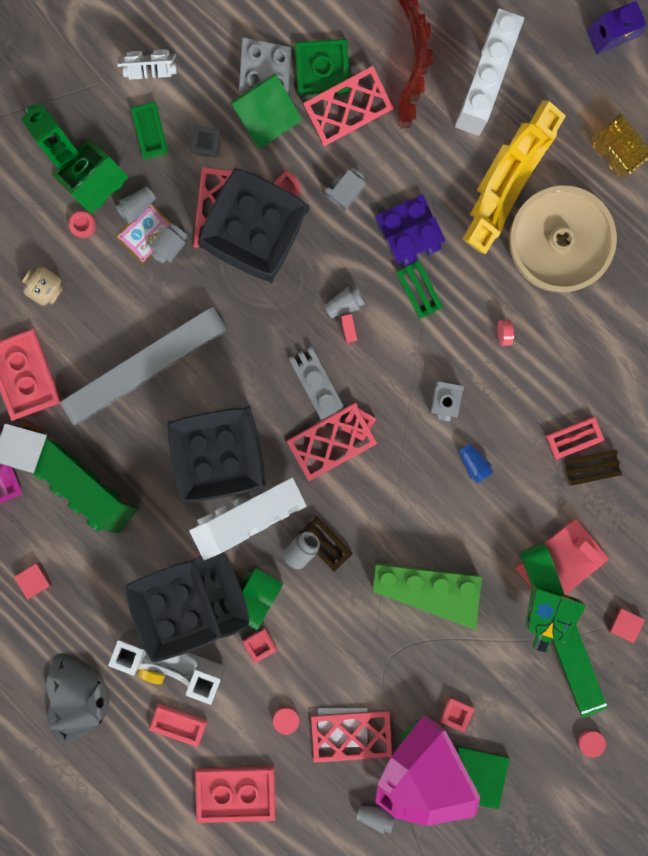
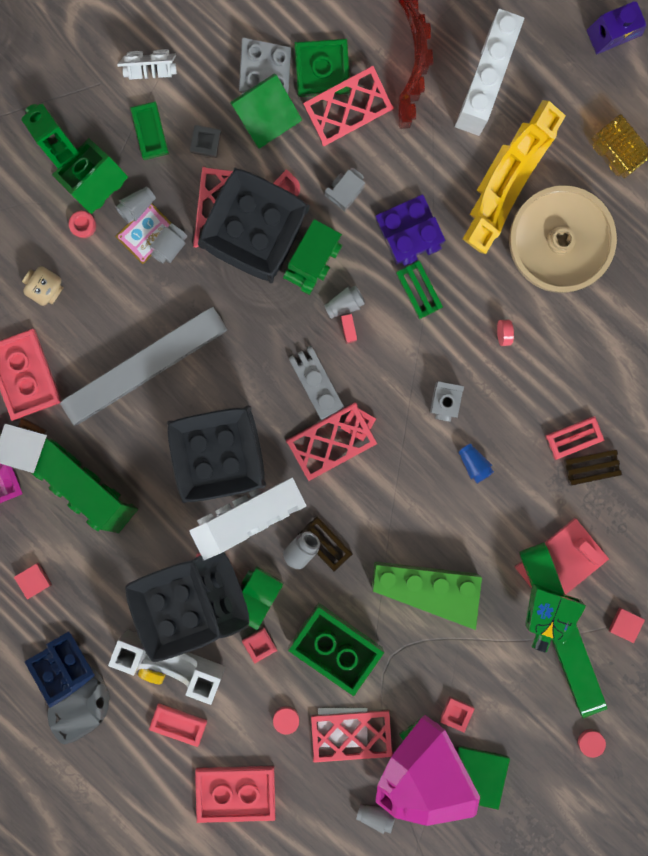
(59, 669): none -> dark blue slope
(312, 256): none -> green hinge
(336, 649): none -> green brick

